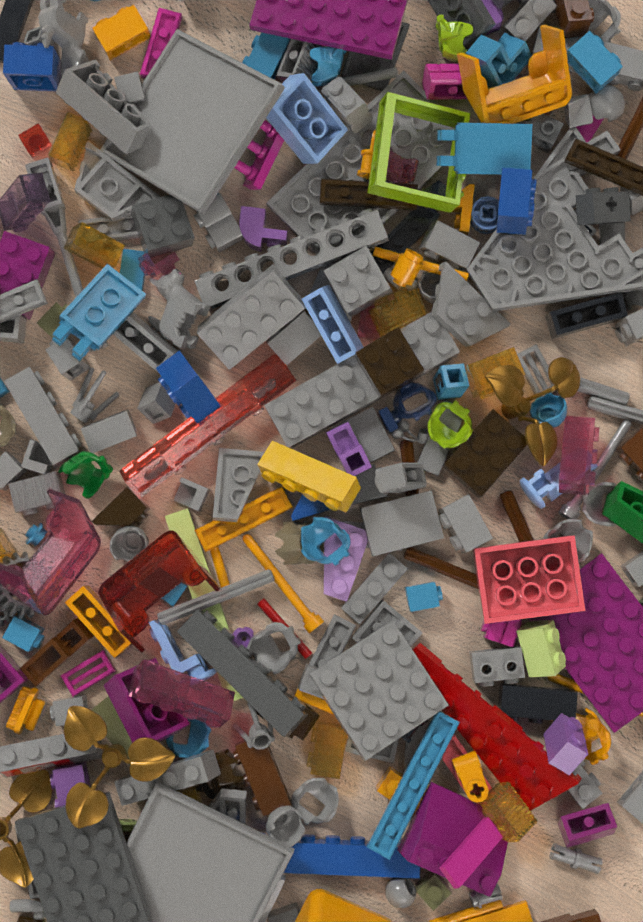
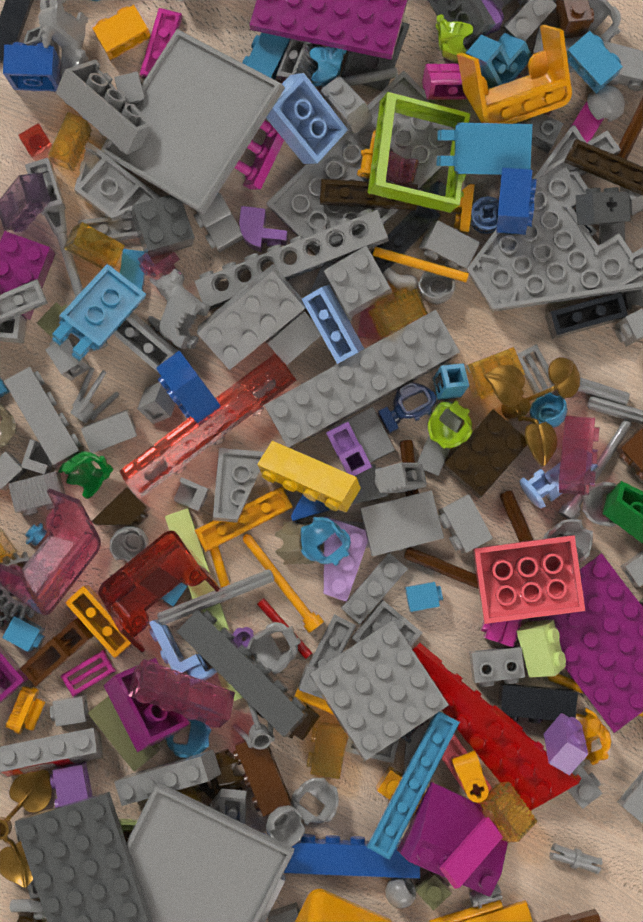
(147, 760): pearl gold plant -> none
(389, 362): dark brown brick -> none
(404, 426): light grey piece -> none
(407, 268): light orange brick -> none
(464, 309): light grey wing -> none
(578, 111): light grey slope -> none
(587, 825): magenta brick -> none

